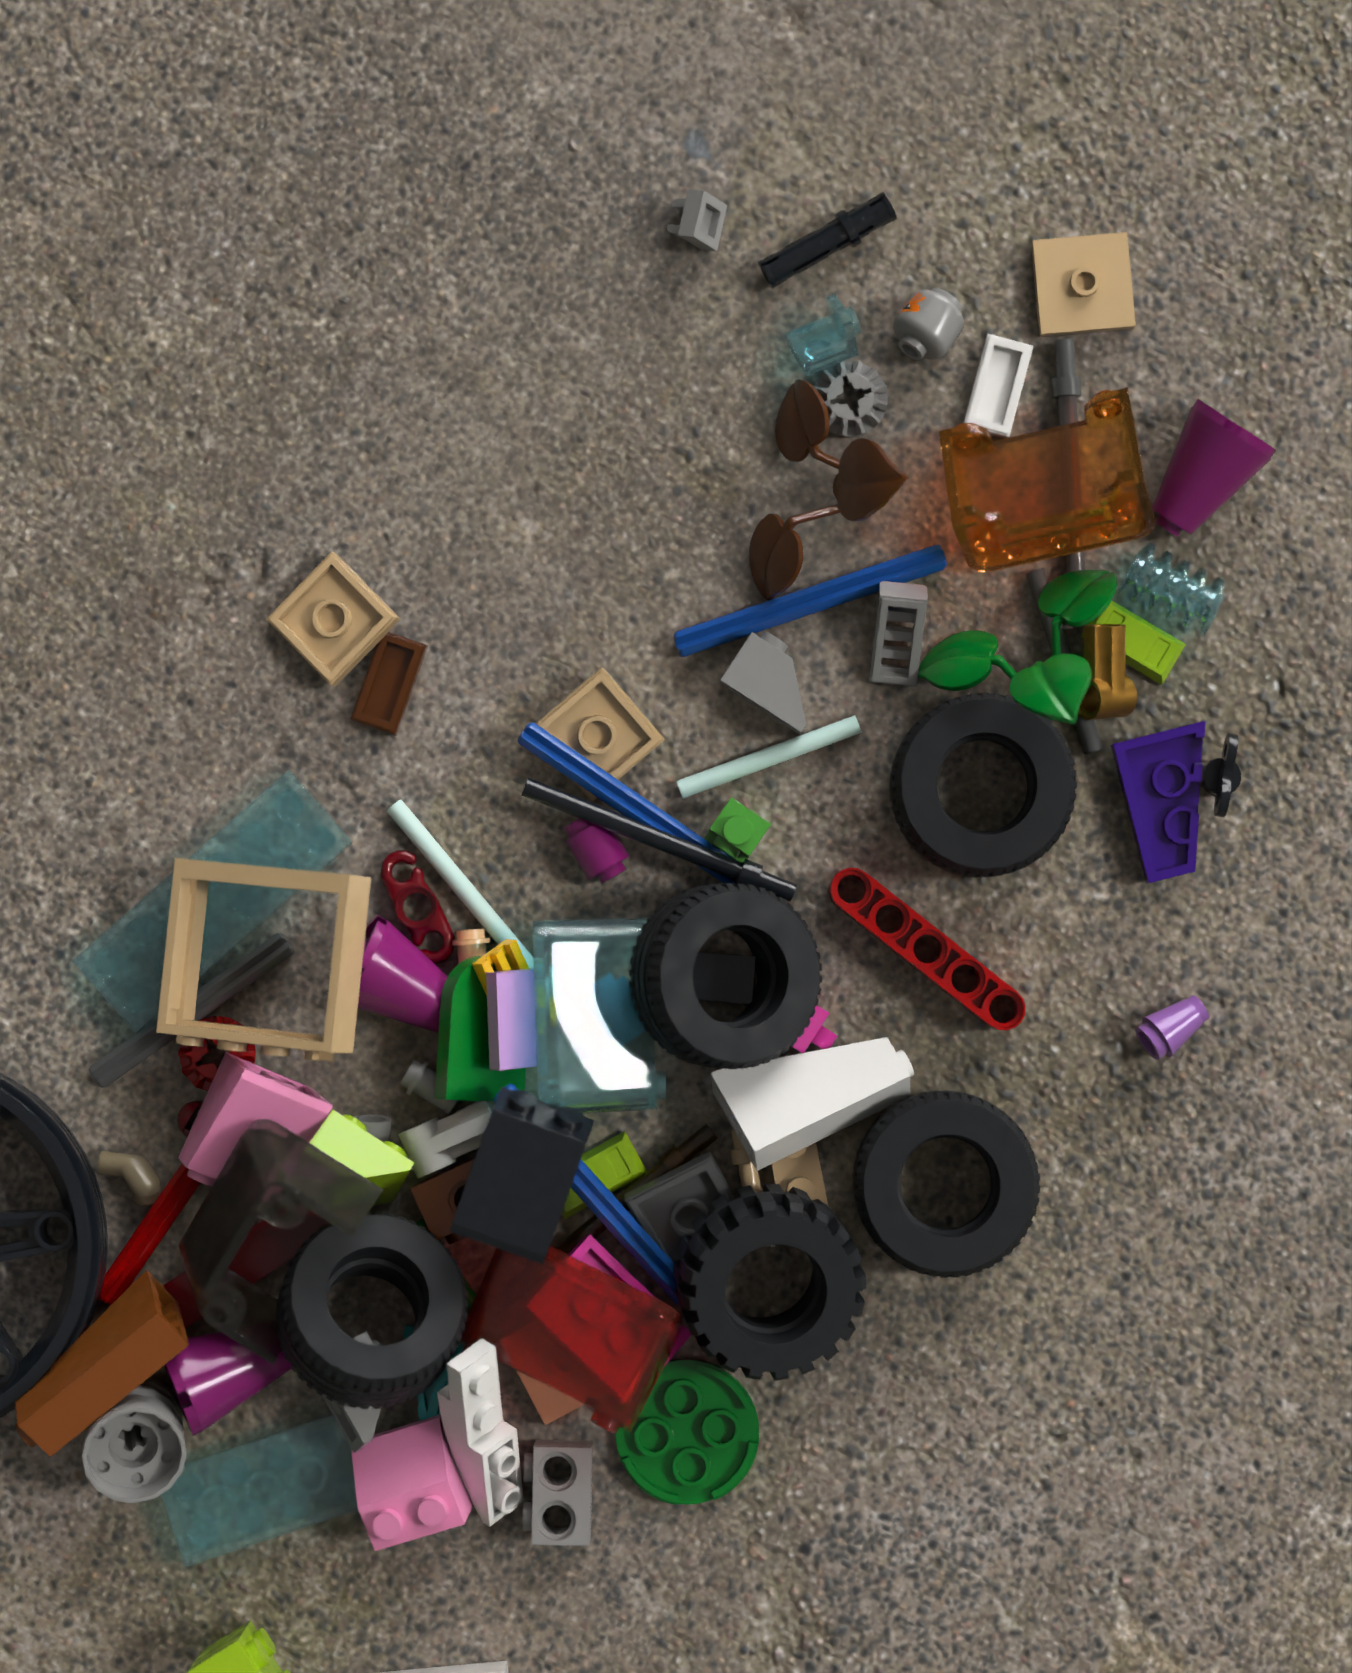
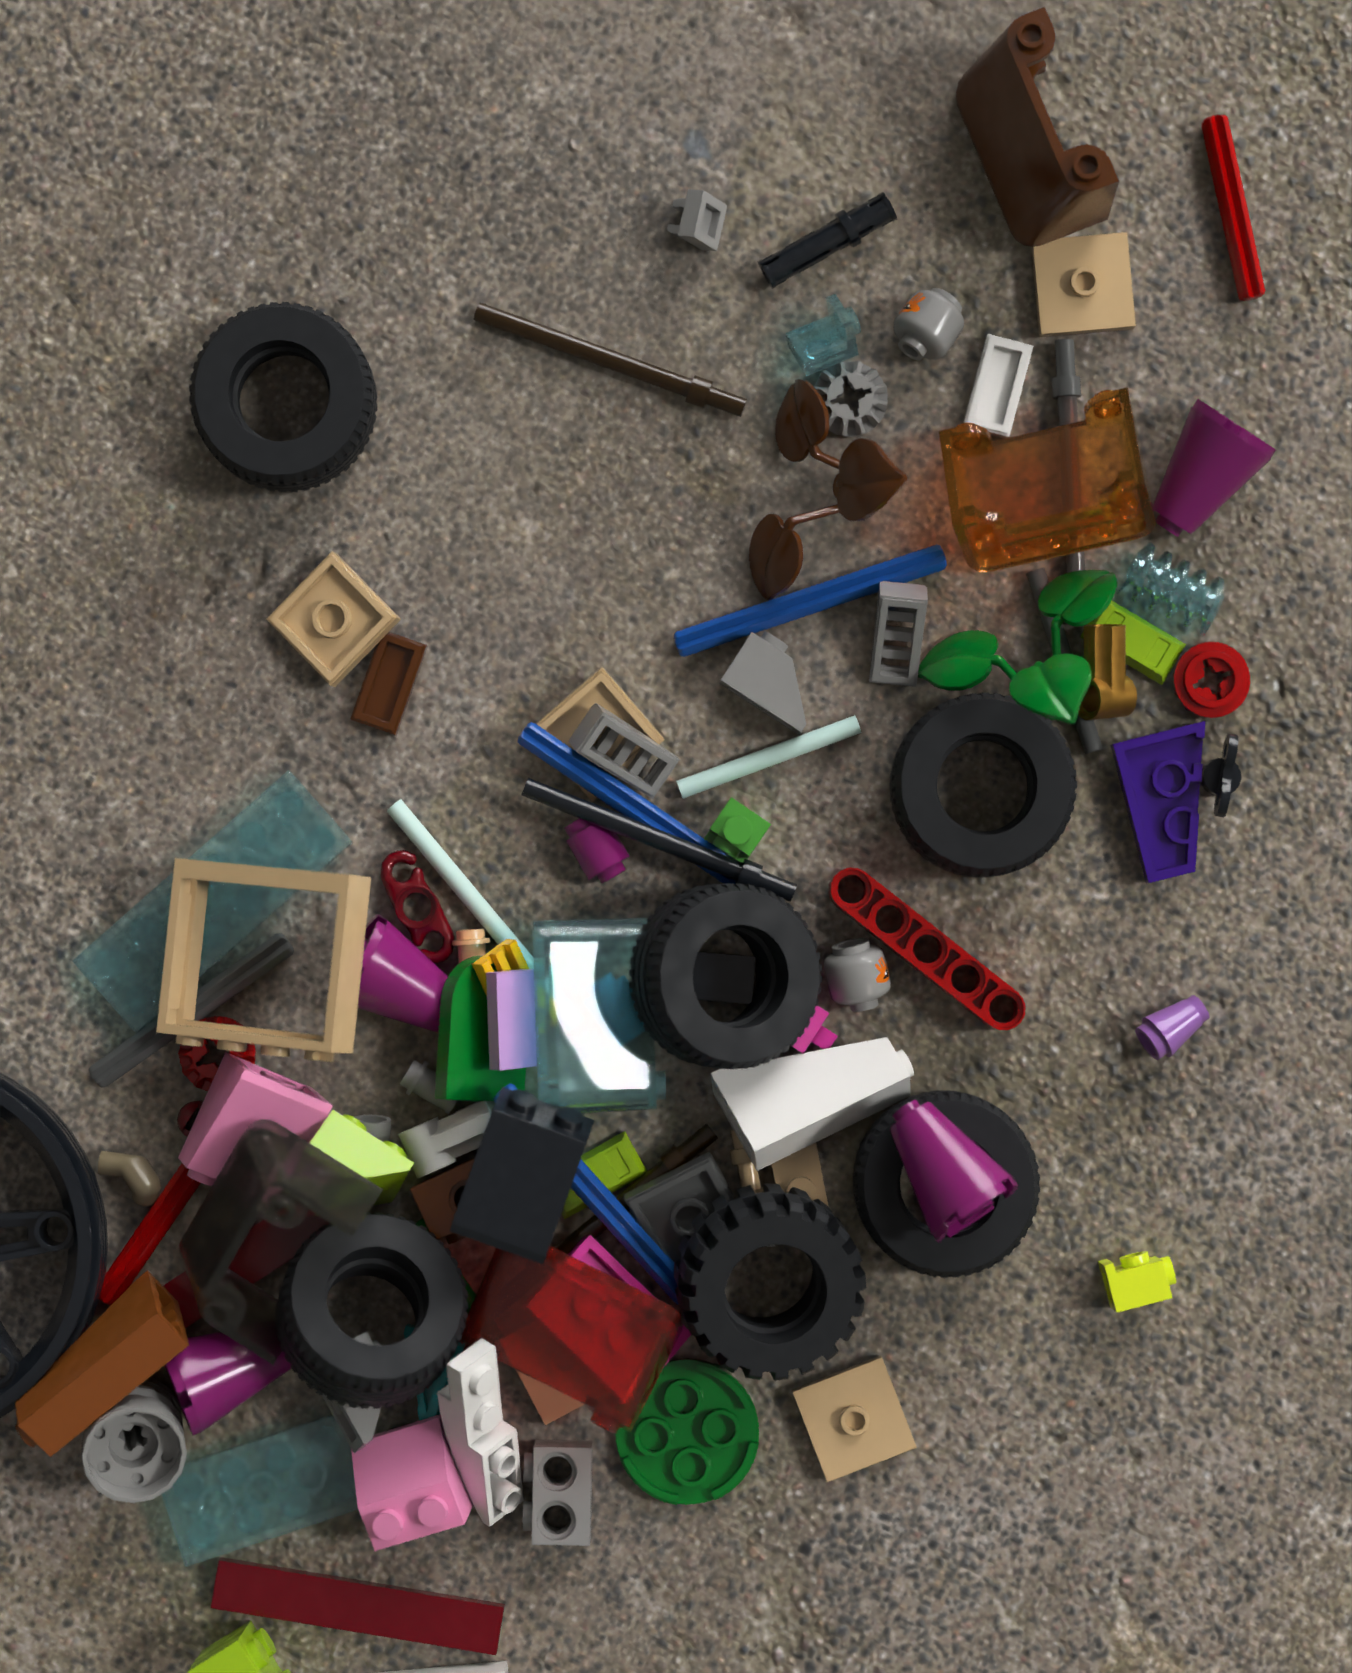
(246, 344): none -> black tyre
(357, 1606): none -> dark red tile
(591, 728): none -> light grey slope
(696, 390): none -> dark brown bar
(854, 1418): none -> tan plate
(857, 974): none -> light grey head
(946, 1169): none -> magenta cone
(1035, 181): none -> reddish brown windscreen
(1137, 1280): none -> neon yellow brick
(1220, 659): none -> red gear
(1233, 207): none -> red axle

